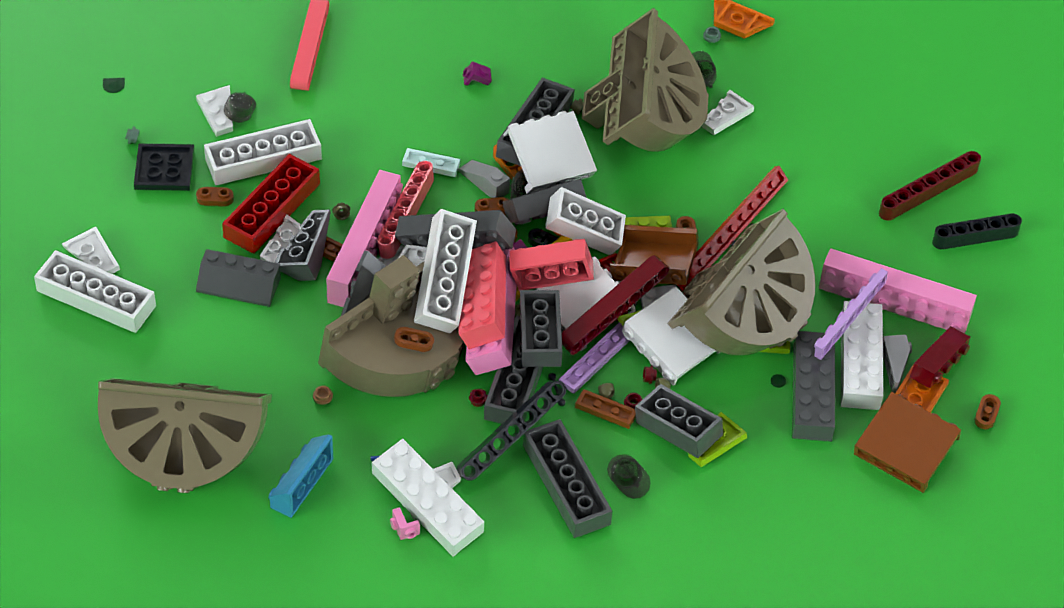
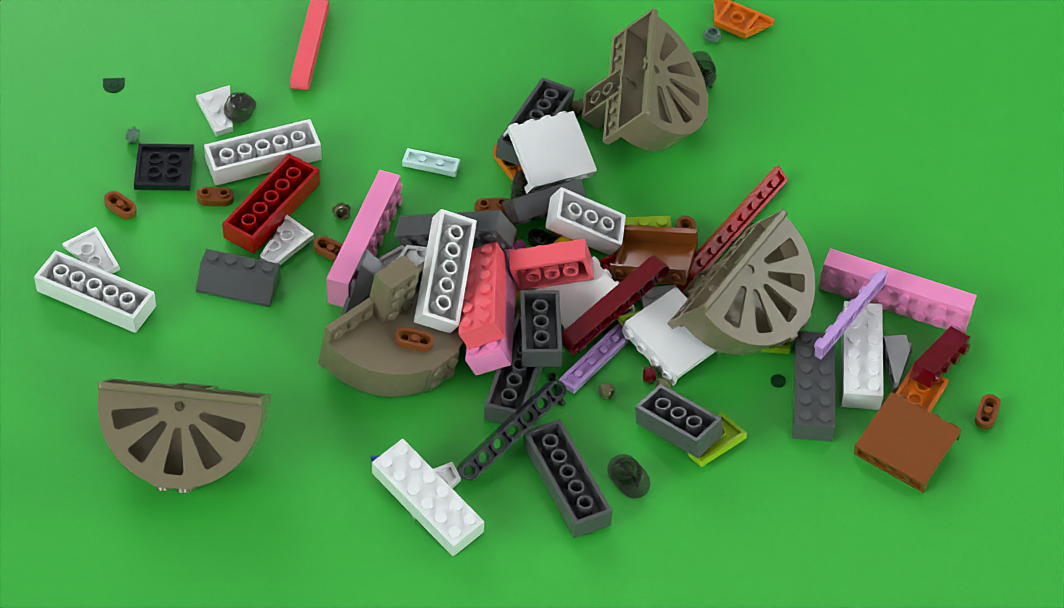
(120, 205): none -> dark orange plate
(302, 475): dark azure slope -> none
(305, 251): dark grey wedge -> none
(322, 395): medium nougat plate -> none
(404, 529): bright pink bracket -> none
(407, 205): coral beam -> none
(478, 73): magenta bracket -> none
(478, 401): dark red plate -> none
(487, 178): light grey slope -> none
(605, 408): dark orange plate -> none
(632, 398): dark red plate -> none
(728, 112): white wing -> none
(929, 185): dark red beam -> none
(976, 231): black beam -> none

